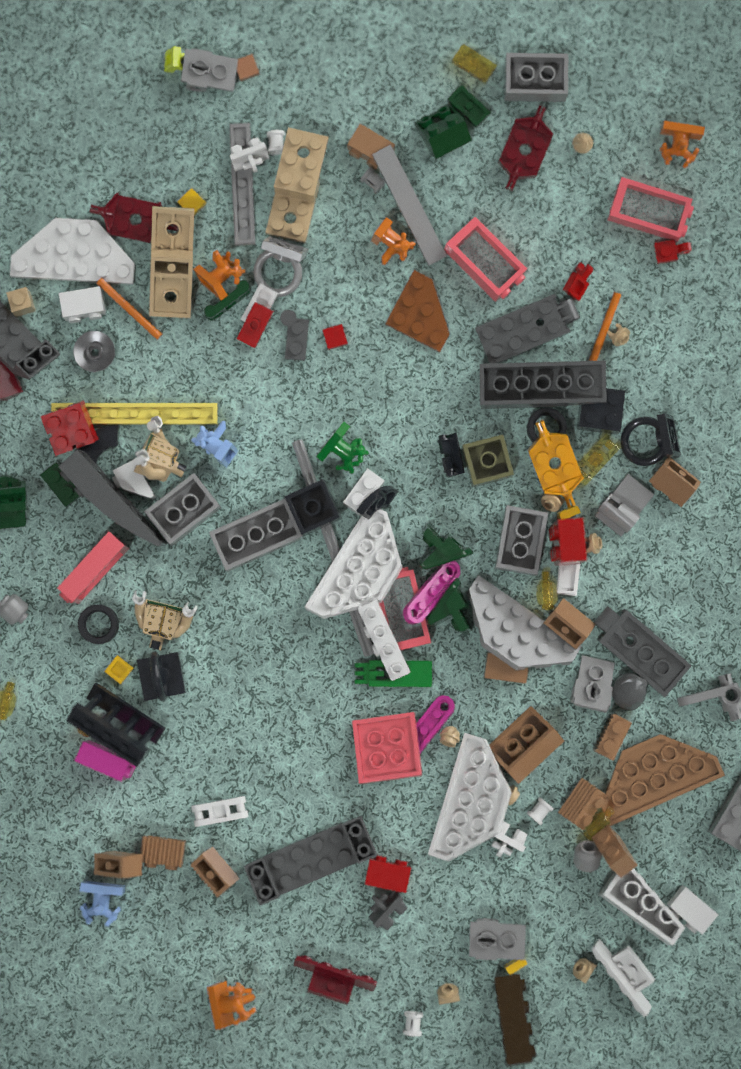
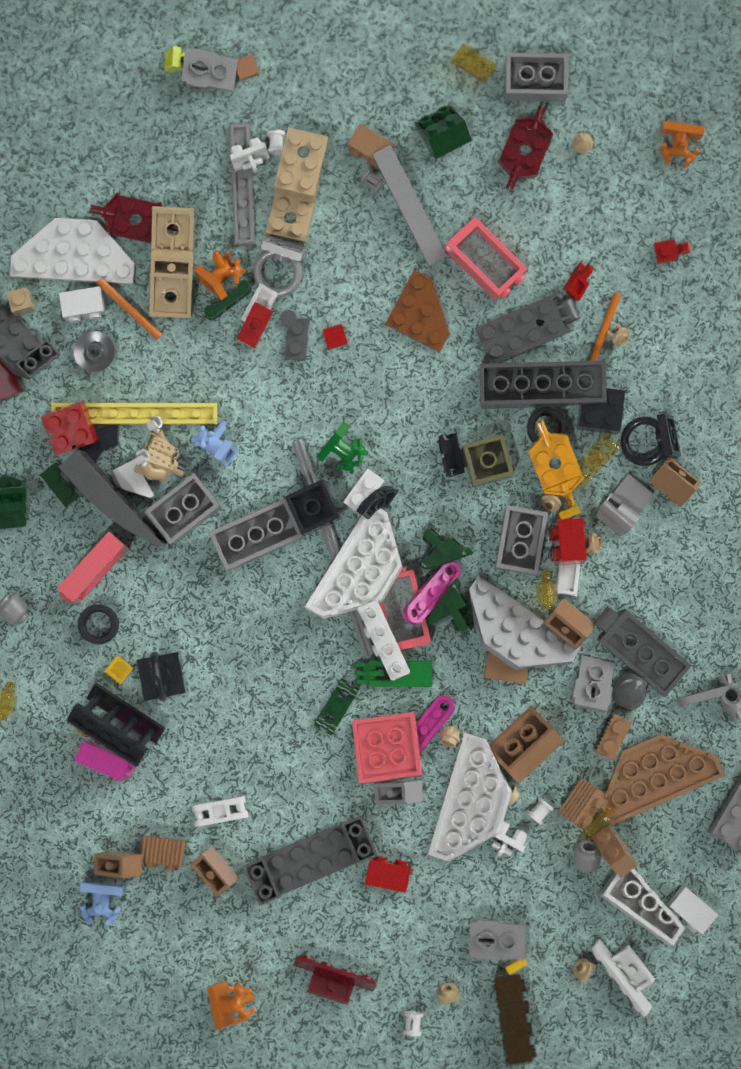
(161, 619): tan torso -> none
(192, 200): yellow tile -> none
(336, 707): none -> dark green plate
(384, 907): dark grey hips -> none
(396, 243): orange piece -> none
(398, 792): none -> light grey slope
(468, 106): dark green plate -> none
(650, 209): window -> none

